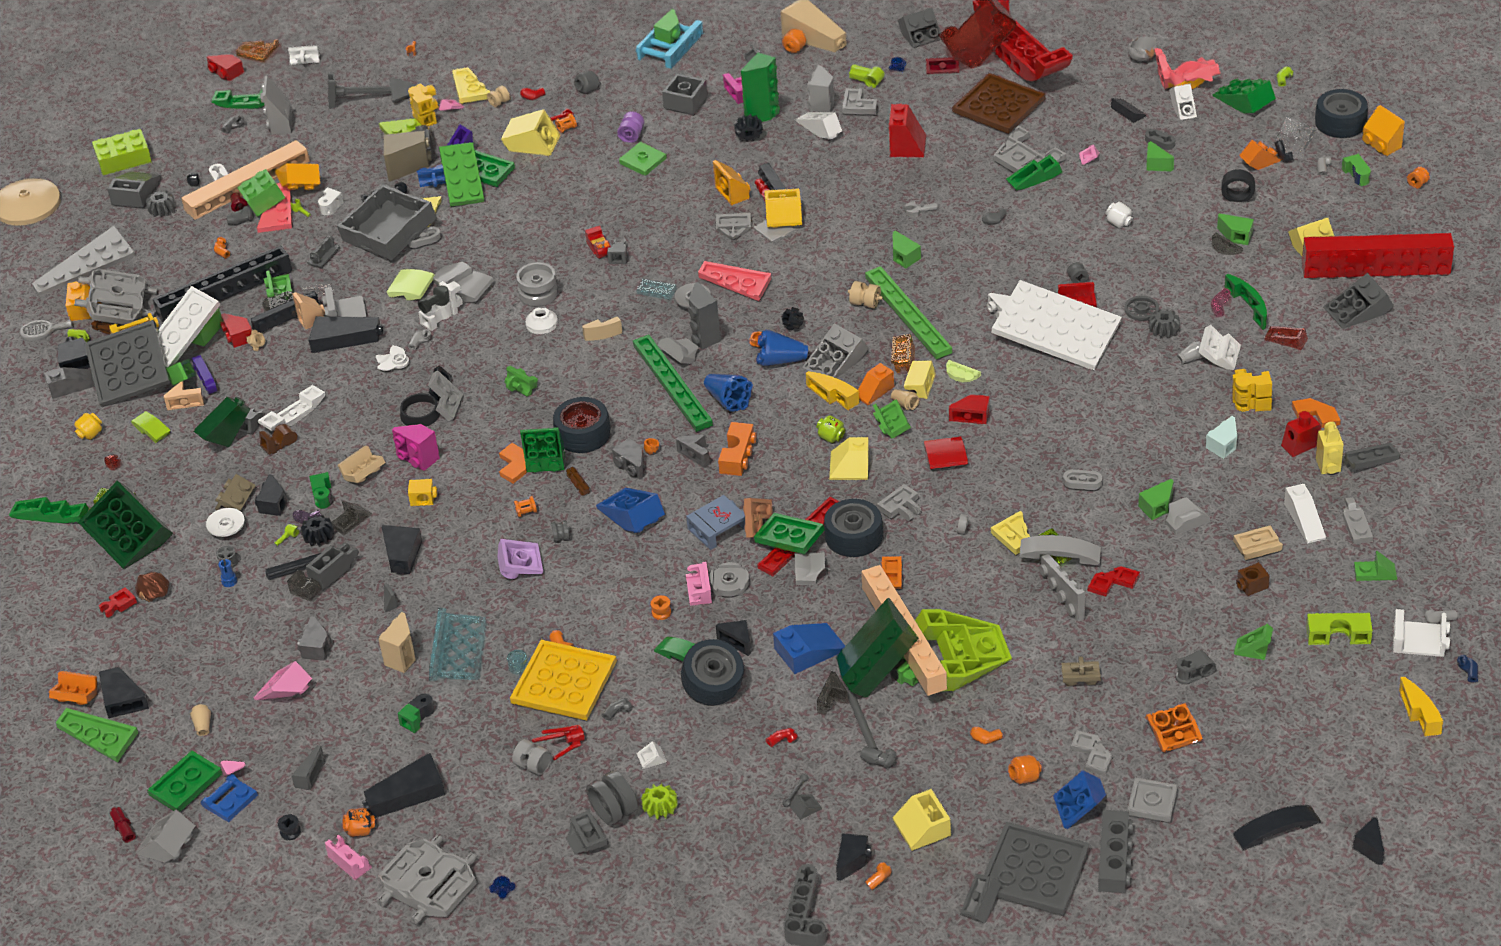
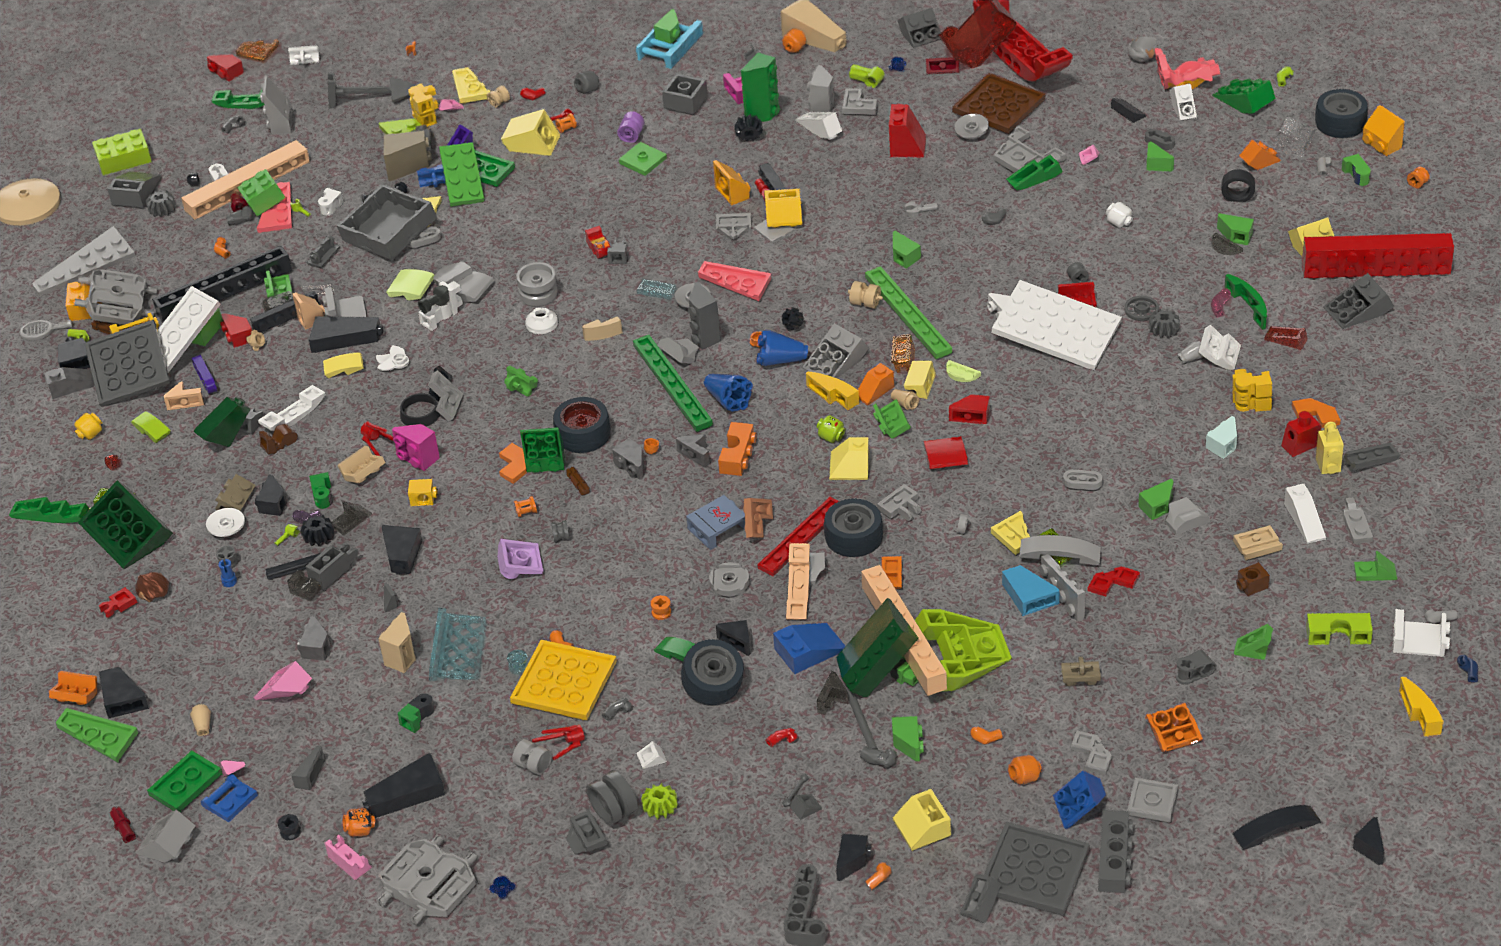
(180, 371): bright green slope -> none
(299, 176): light orange slope -> none
(345, 363): none -> light yellow slope
(372, 432): none -> red plant
(418, 338): light grey arm -> none
(632, 509): blue slope -> none
(698, 584): bright pink hinge -> none
(789, 533): green plate -> none
(798, 581): none -> light nougat slope
(906, 736): none -> bright green slope
(971, 126): none -> light grey dish
(1028, 590): none -> dark azure slope
(1285, 157): black arm -> none

